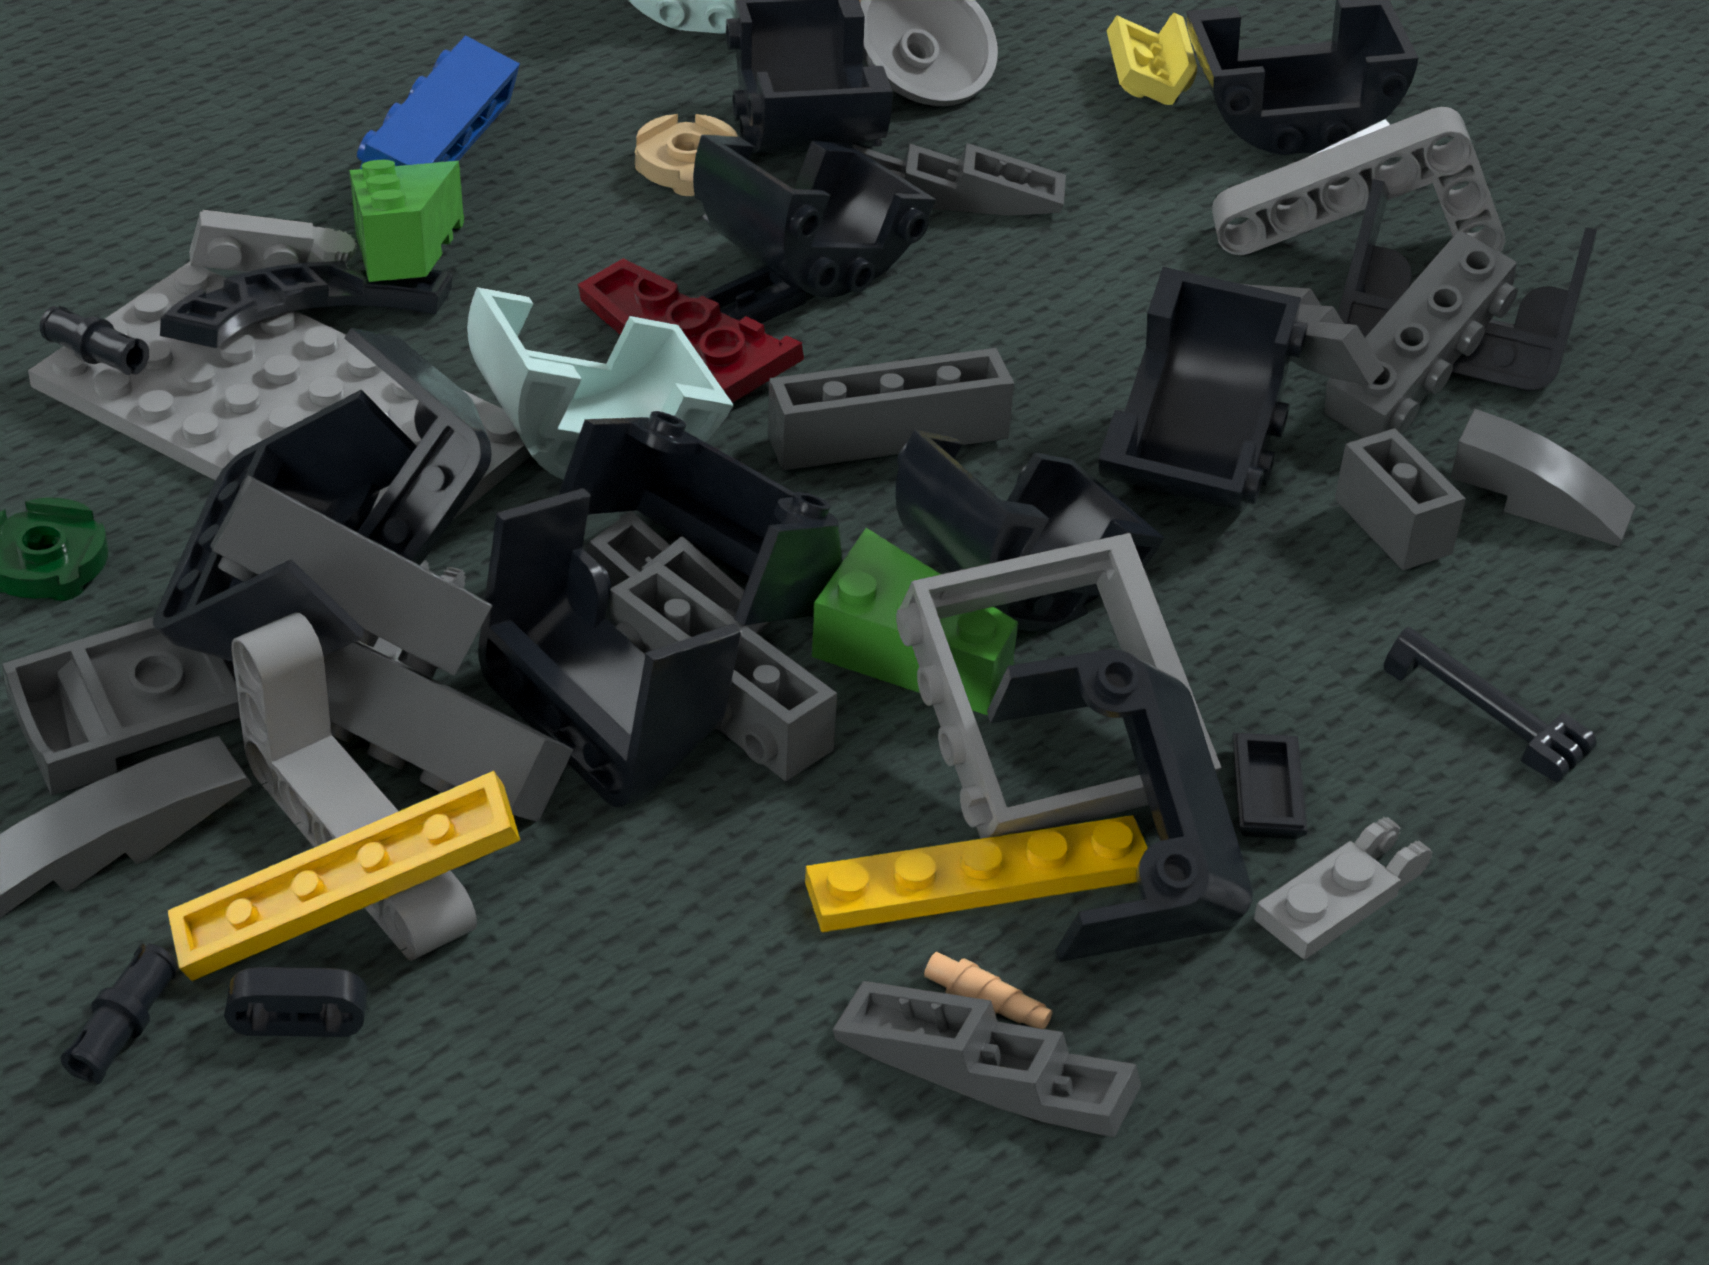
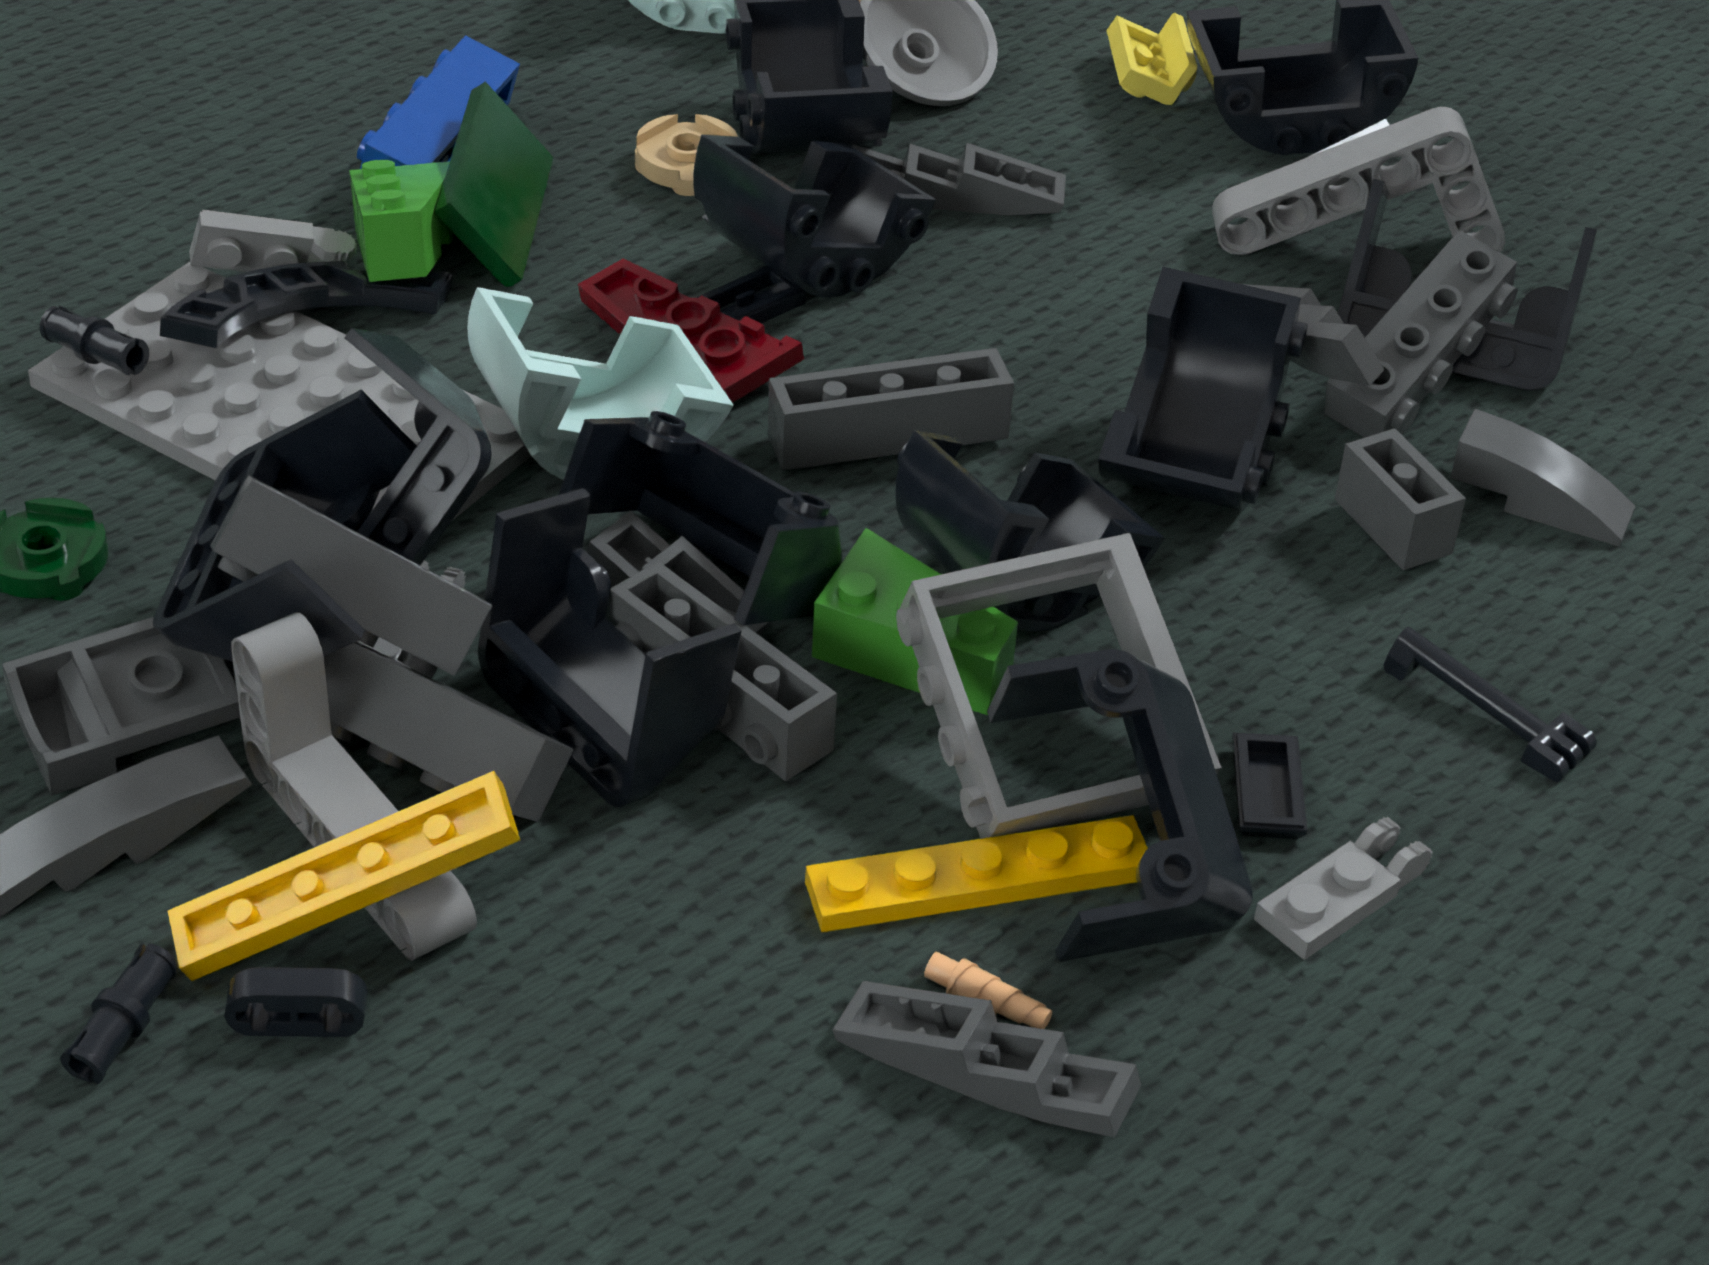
(495, 185): none -> dark green tile

